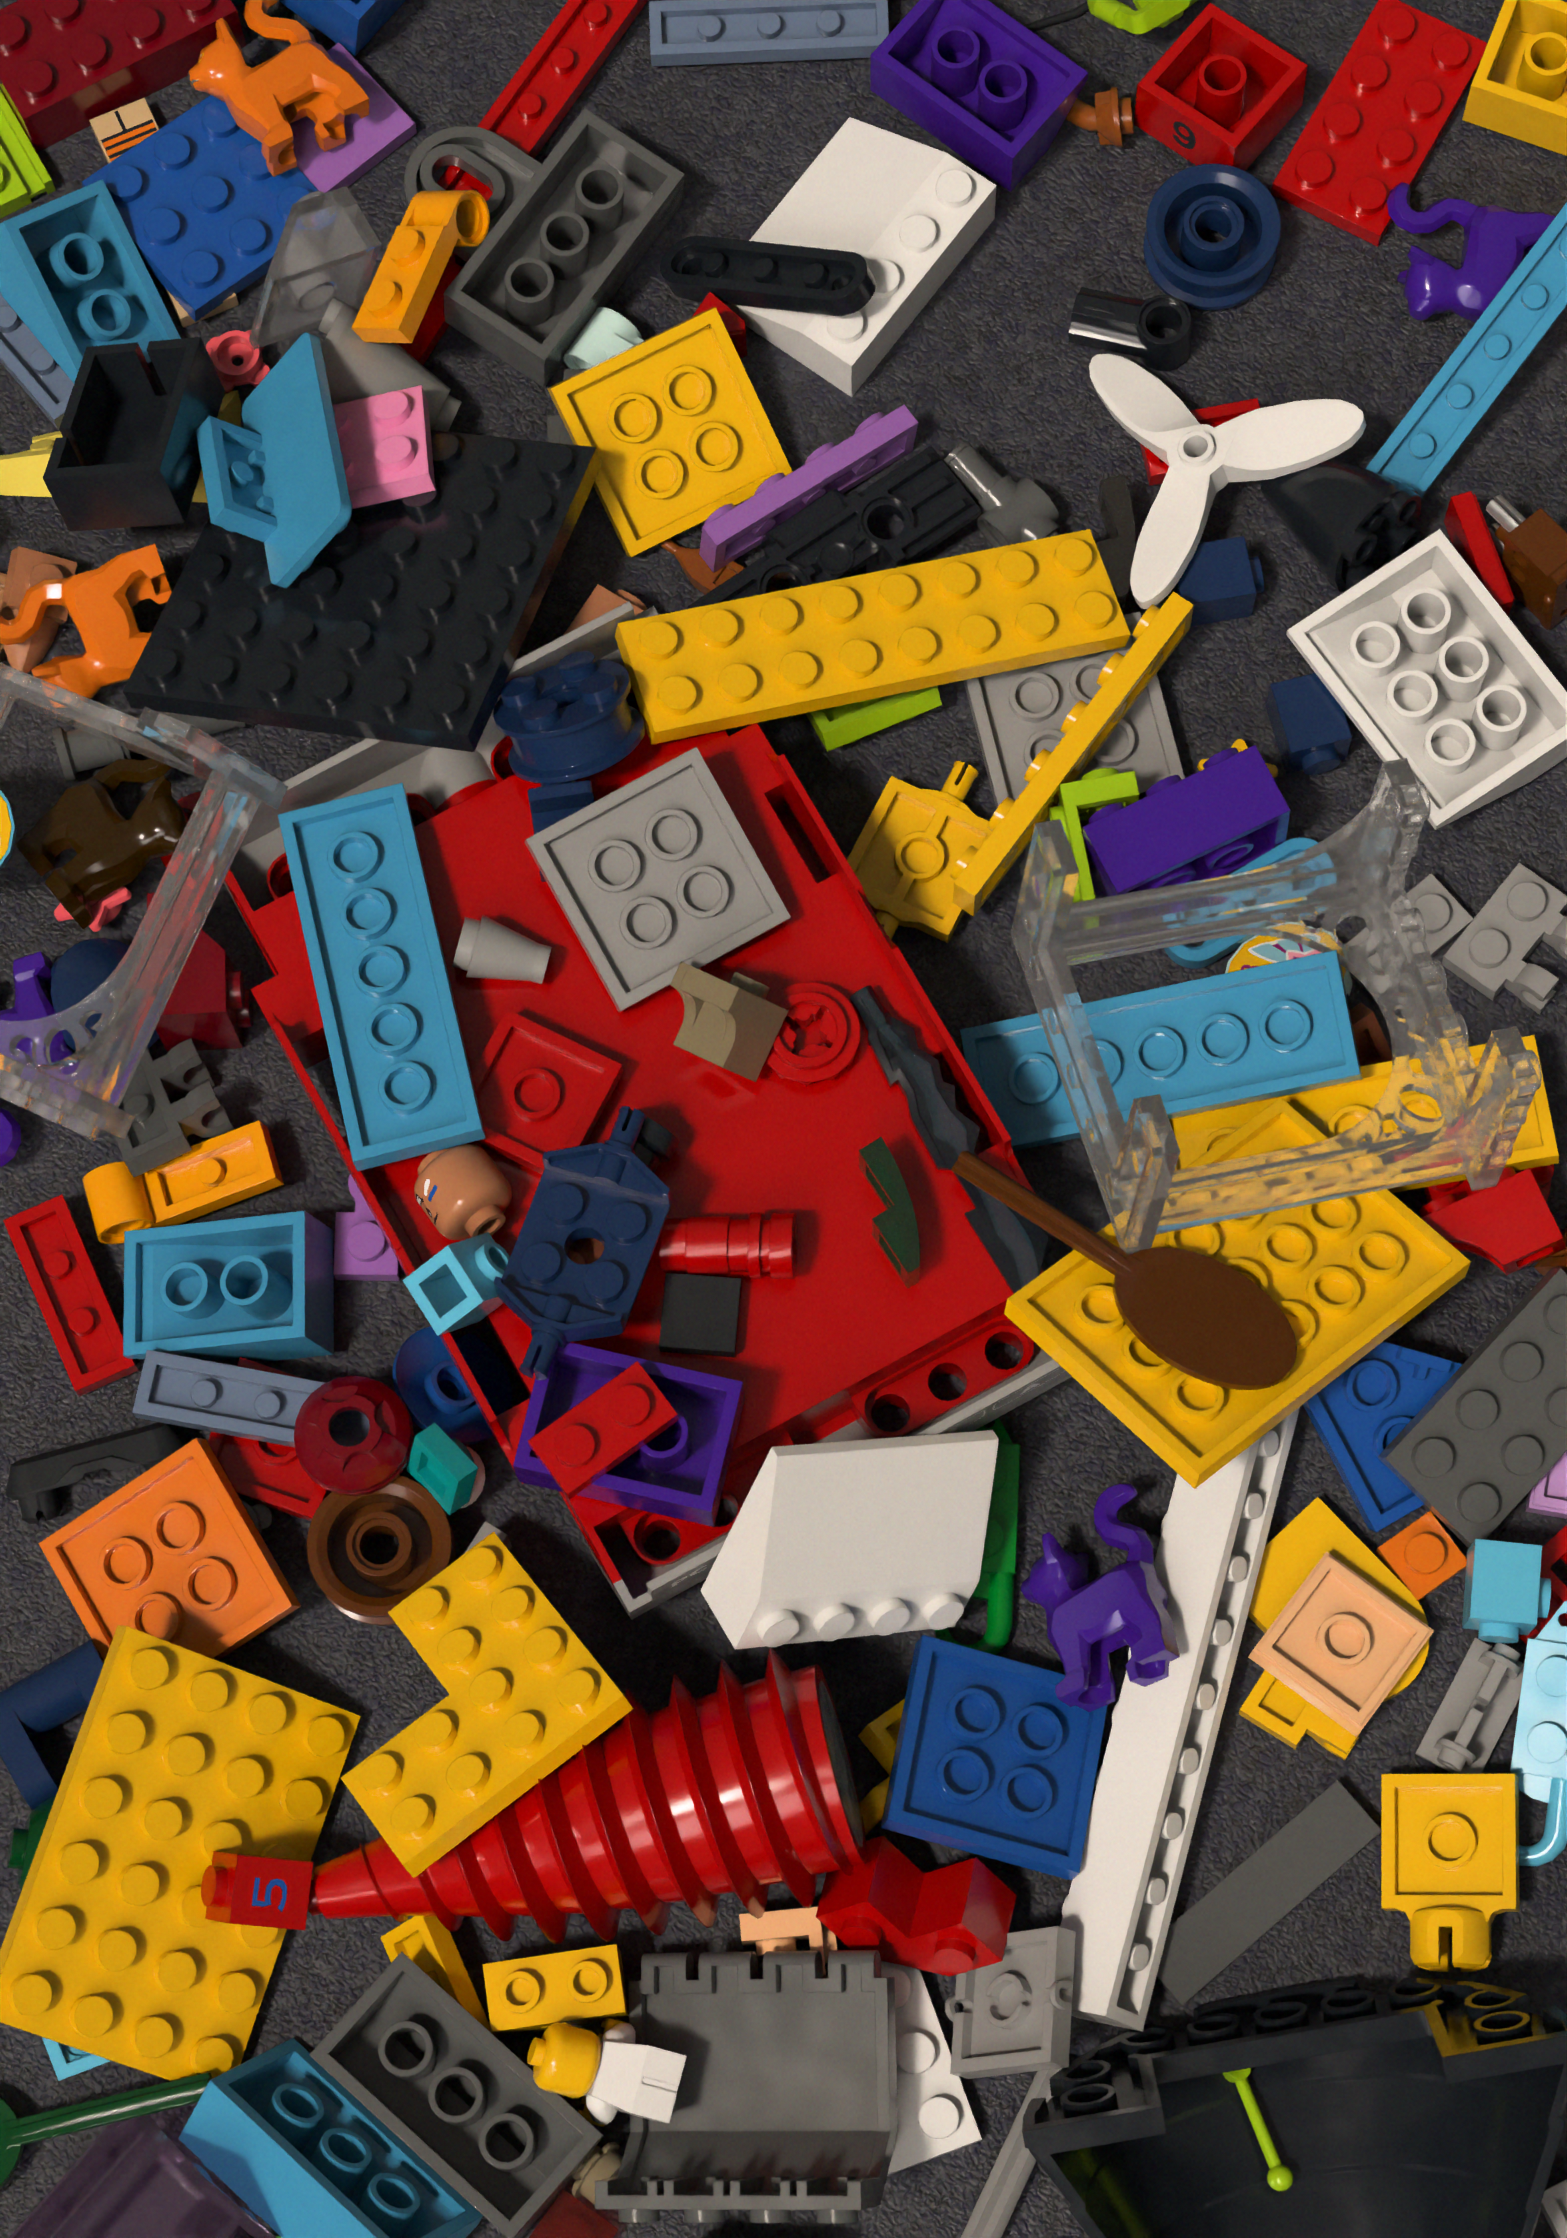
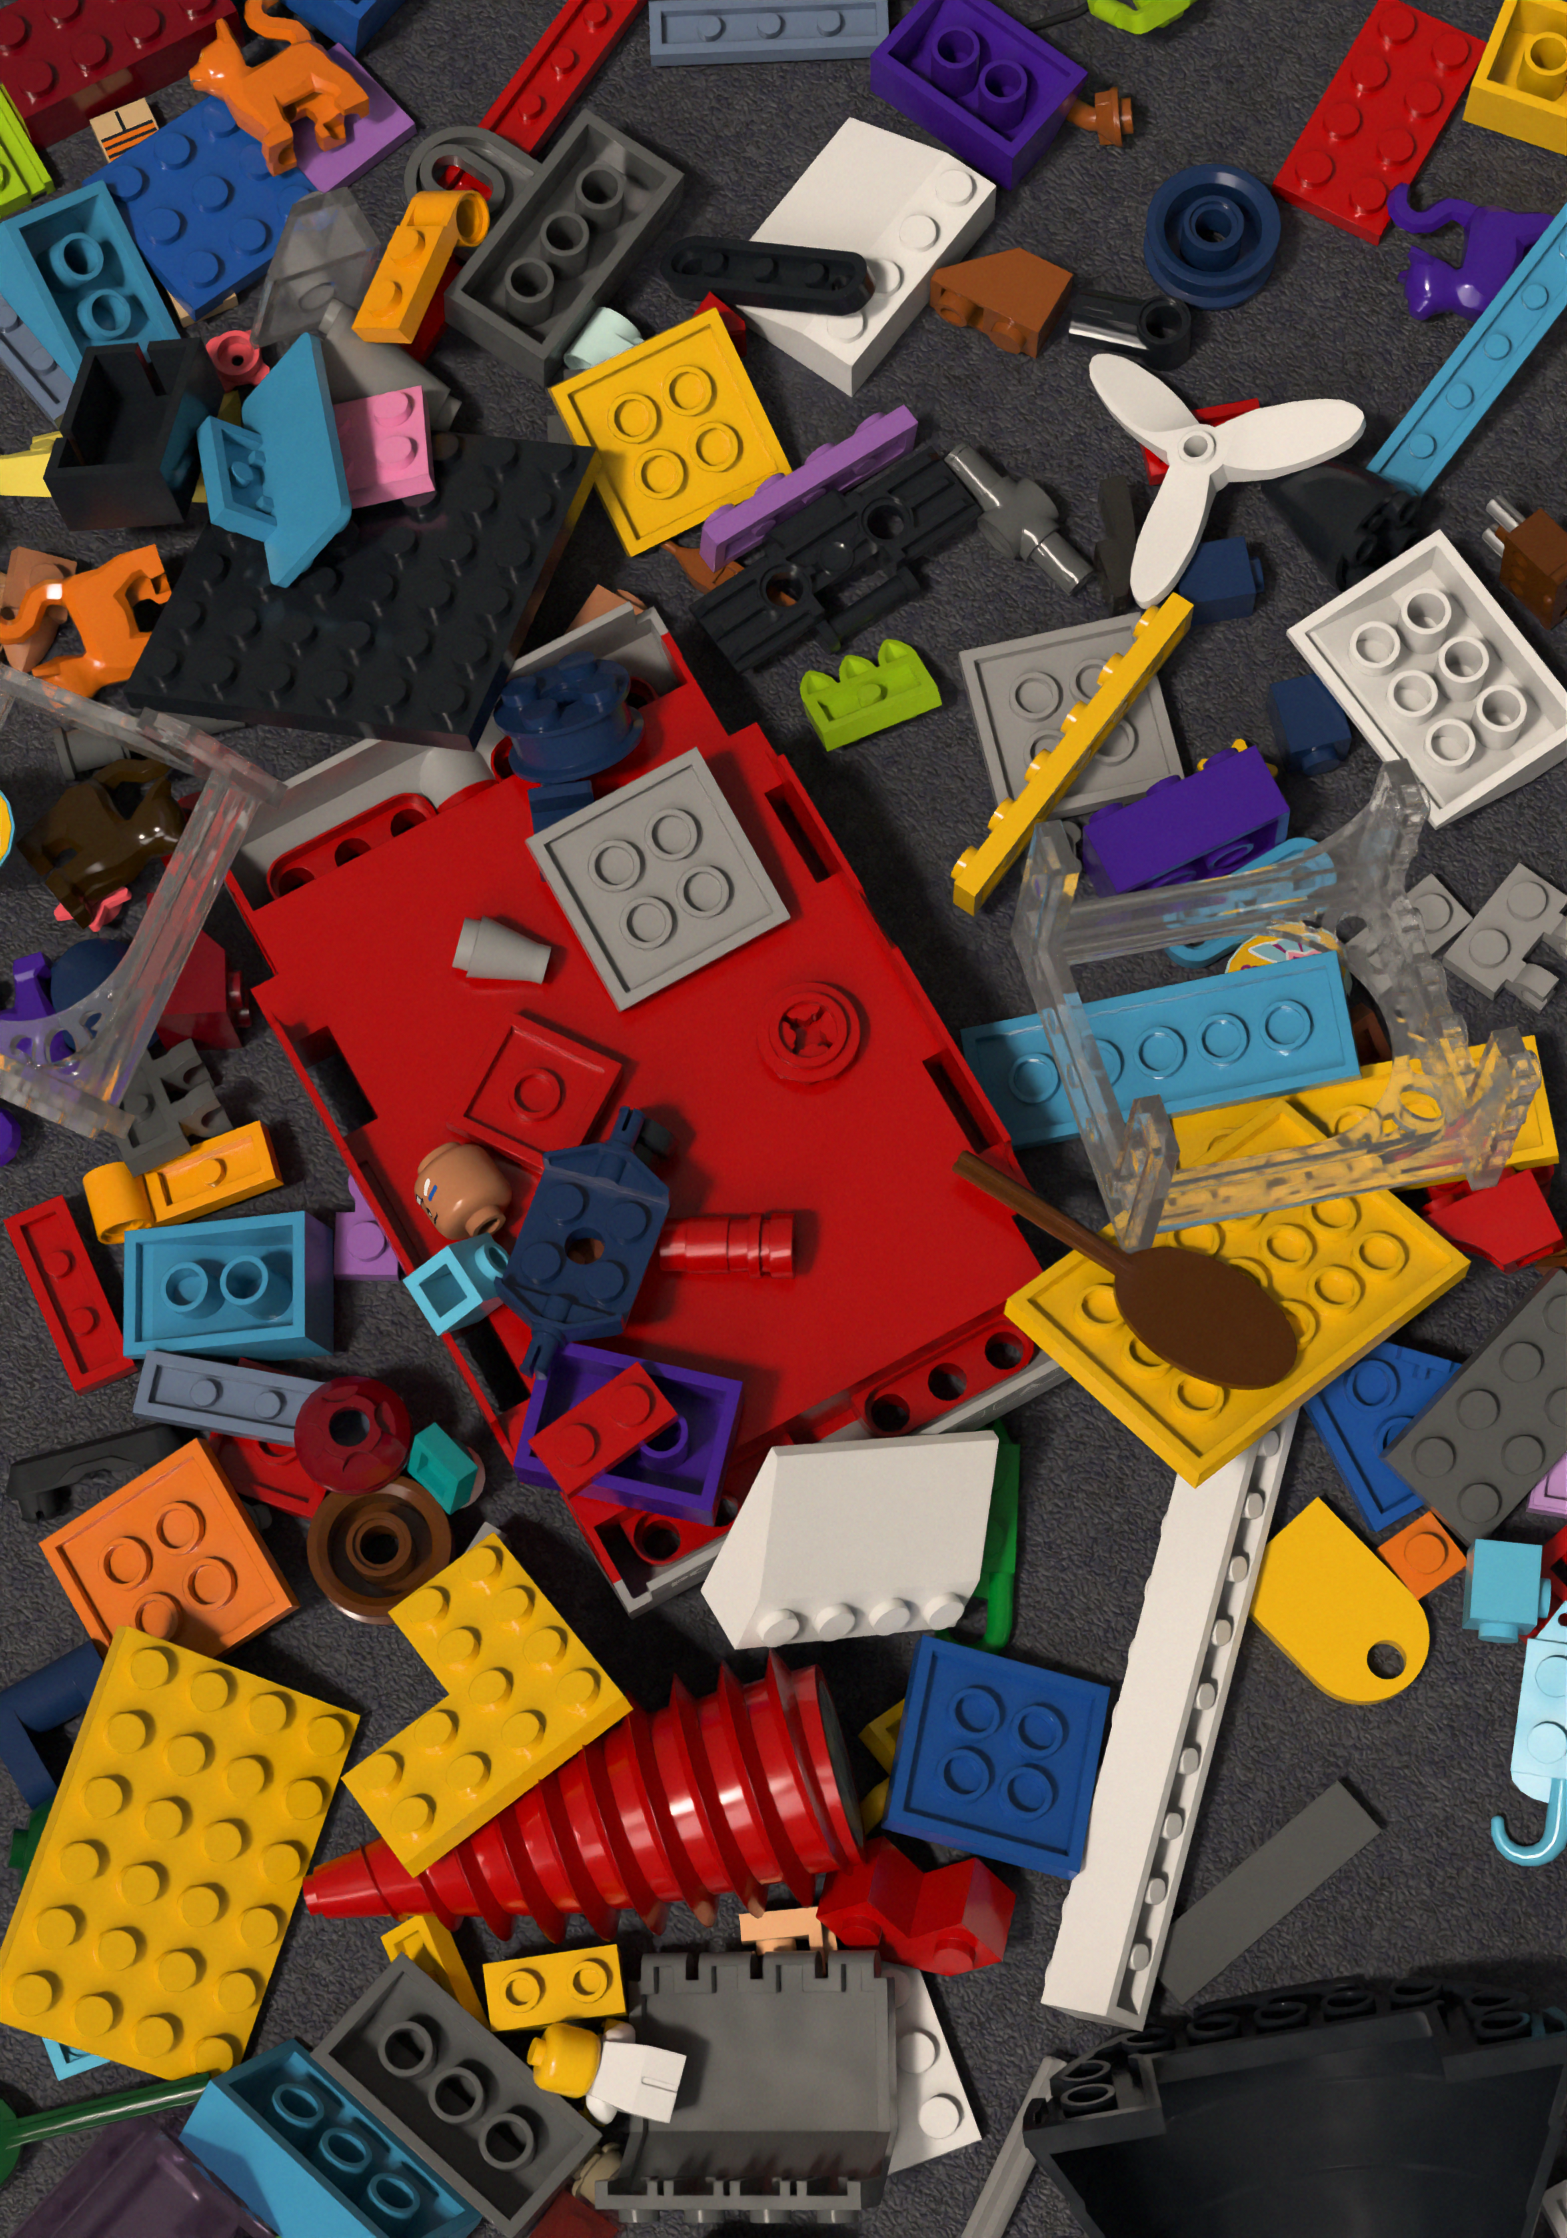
(257, 1890): red brick -> none
(380, 977): dark azure plate -> none
(426, 1370): blue dish -> none
(700, 1315): black piece -> none
(727, 1020): dark tan brick -> none
(870, 636): yellow plate -> none
(897, 1226): clear green slope -> none
(912, 849): yellow plate -> none
(1005, 296): none -> dark orange slope
(1008, 1237): black sword -> none
(1016, 2008): light grey plate -> none
(1079, 802): lime bracket -> none
(1108, 1613): dark purple animal -> none
(1220, 92): red brick -> none
(1279, 2176): lime hinge -> none
(1290, 1717): yellow plate -> none
(1341, 1644): light nougat tile -> none
(1450, 1861): yellow plate -> none
(1474, 1709): light grey hinge -> none
(1475, 545): red tile -> none

